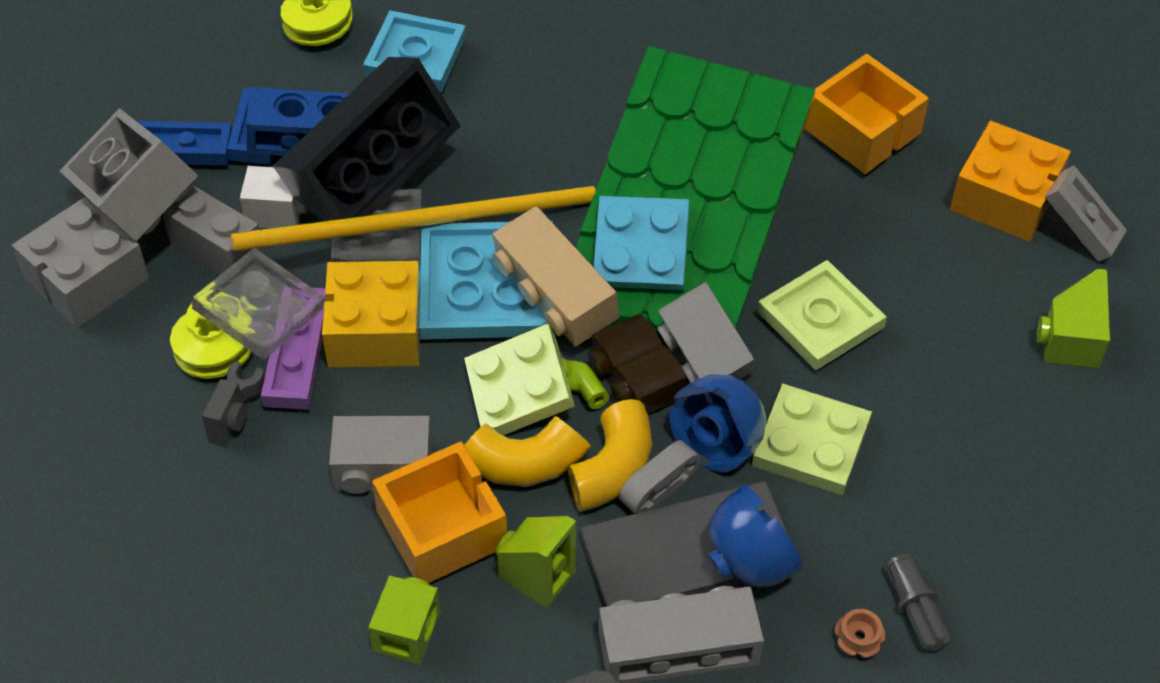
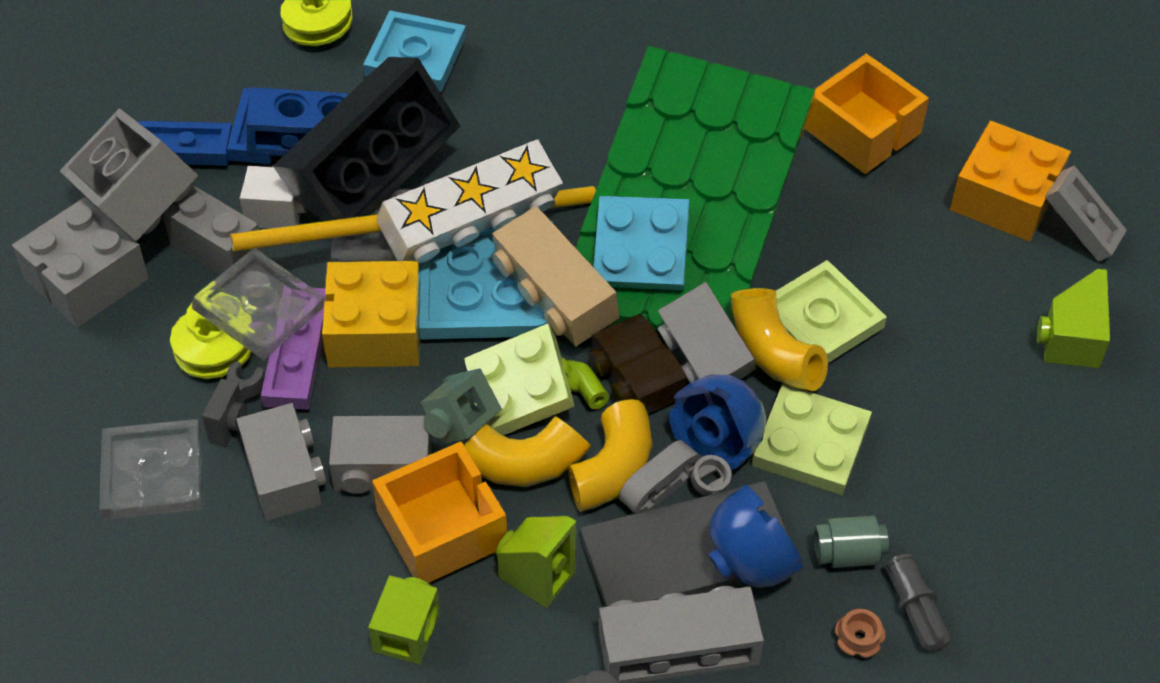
(150, 469): none -> clear plate
(280, 461): none -> light grey brick
(451, 413): none -> sand green brick
(468, 202): none -> white brick
(704, 469): none -> light grey hinge
(772, 346): none -> yellow cylinder
(850, 541): none -> sand green brick

